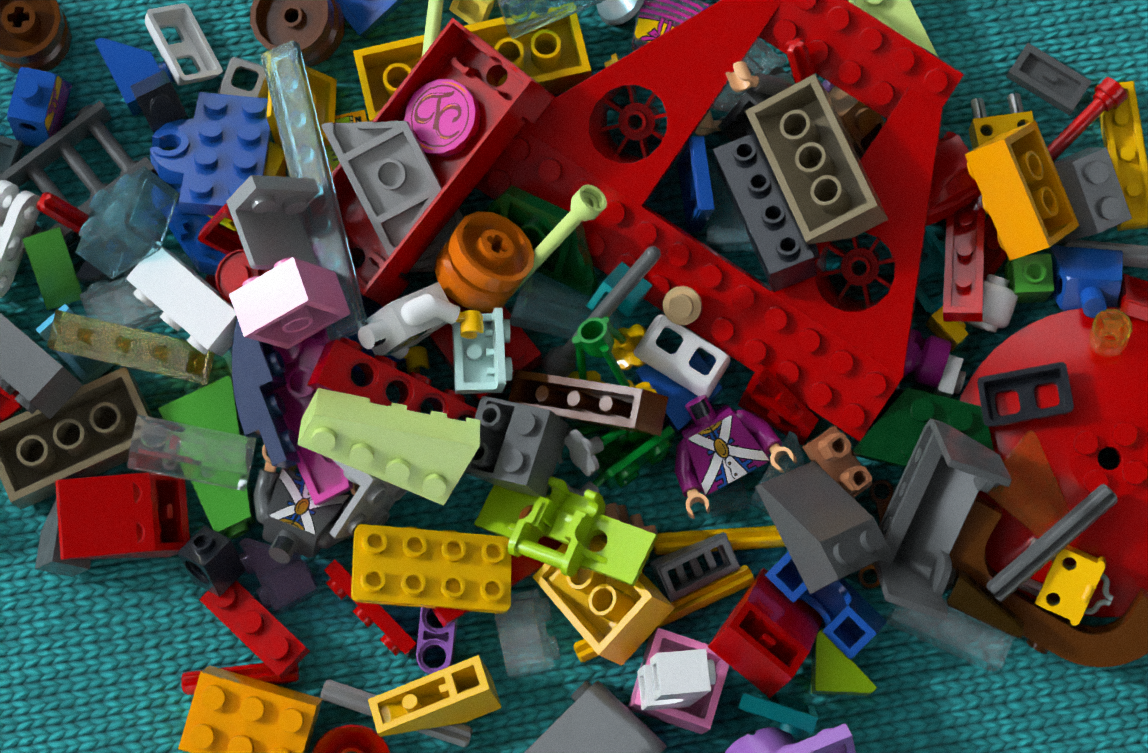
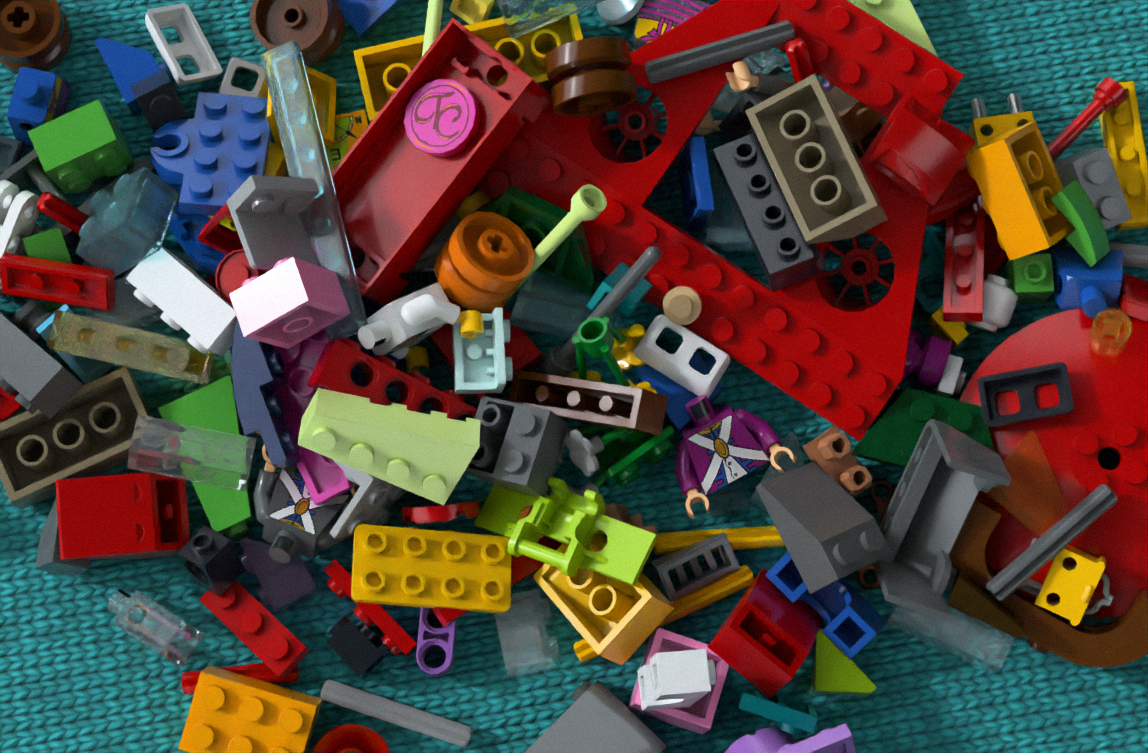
(31, 317): none -> dark grey wheel
(58, 282): none -> red tile
(81, 147): none -> bright green brick
(154, 626): none -> clear torso
(356, 646): none -> black brick
(386, 173): light grey wing -> none
(435, 512): none -> red tile
(437, 700): yellow slope -> none
(472, 204): none -> yellow tile
(590, 76): none -> reddish brown wheel
(719, 52): none -> dark grey axle
(777, 405): red wing -> none
(921, 152): none -> red slope
(1048, 79): dark grey plate -> none
(1090, 235): none -> bright green slope

